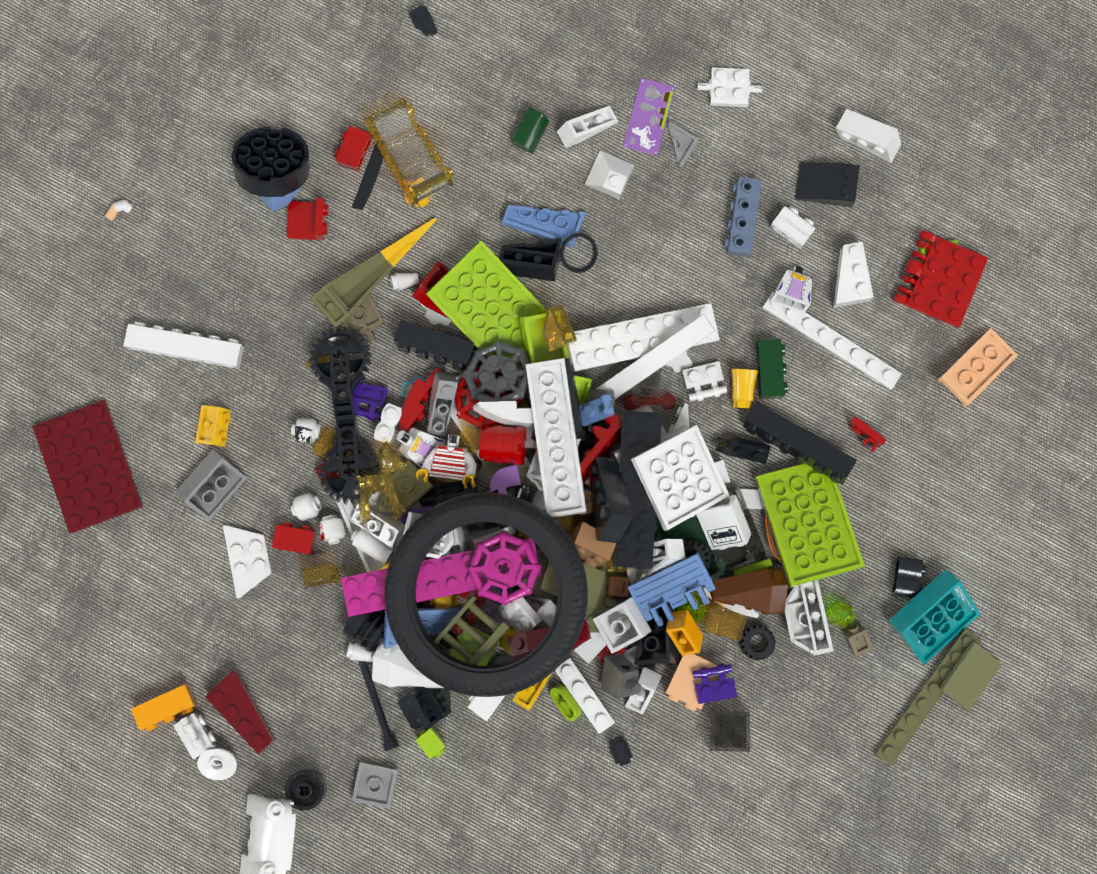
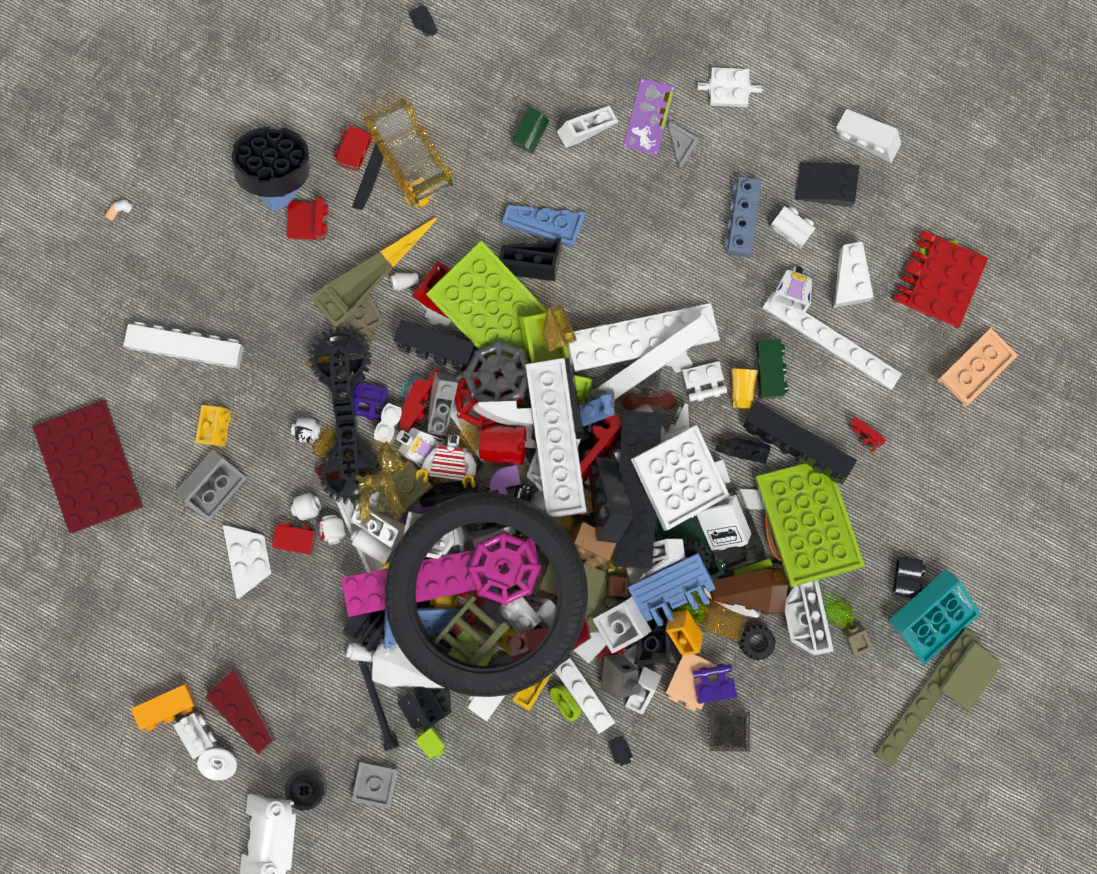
(320, 575): clear yellow torso -> none
(563, 247): black tyre -> none
(609, 174): white slope -> none

